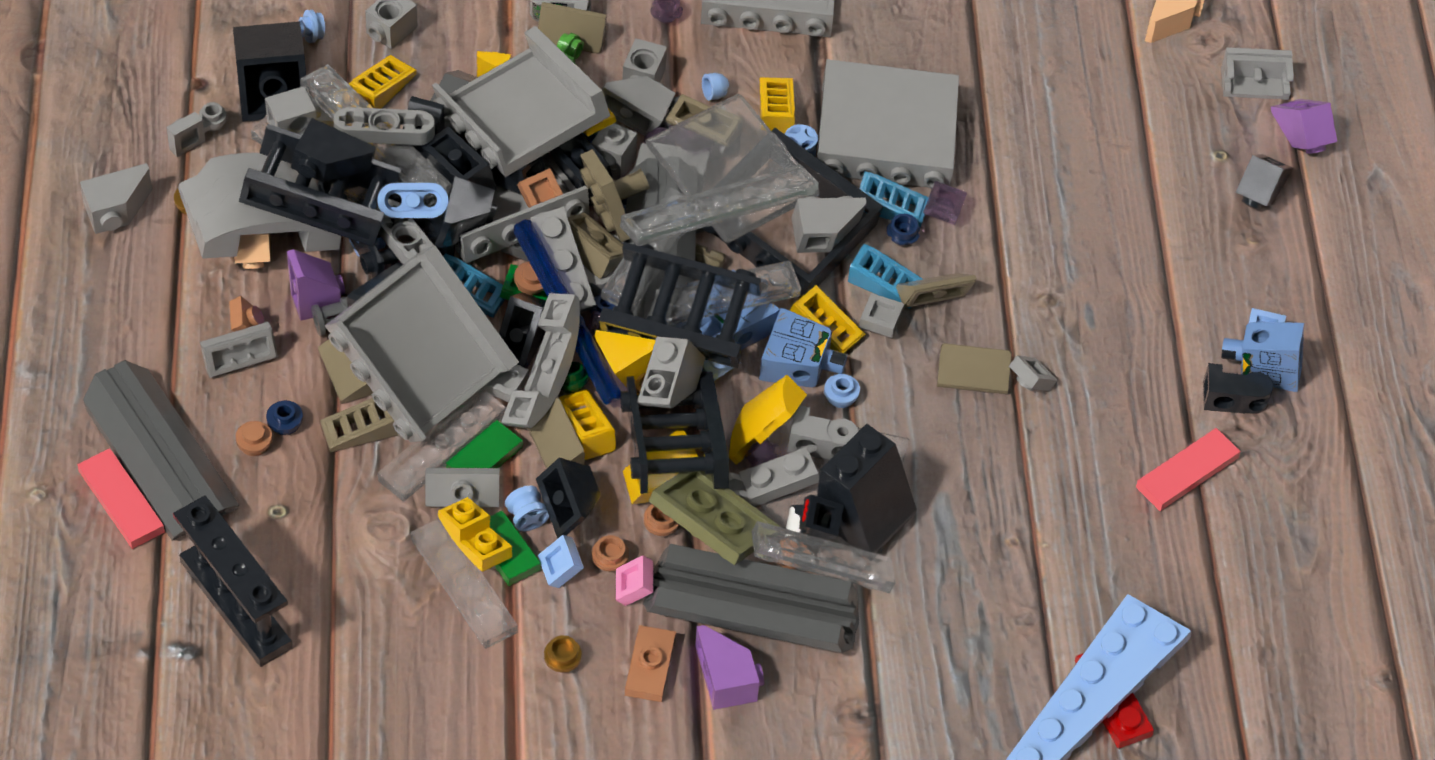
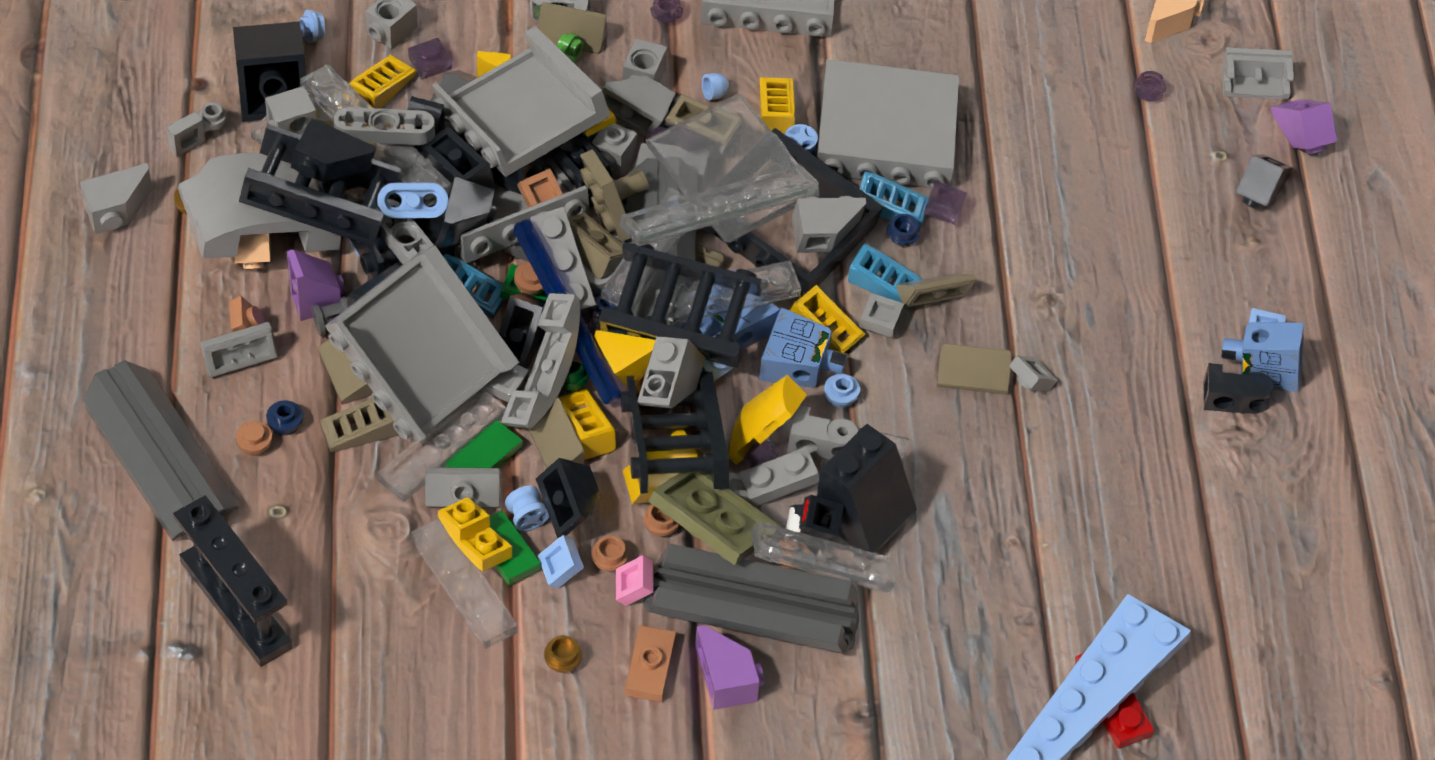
(121, 498): coral tile -> none
(430, 58): none -> clear purple plate
(1150, 86): none -> clear purple plate
(1188, 469): coral tile -> none

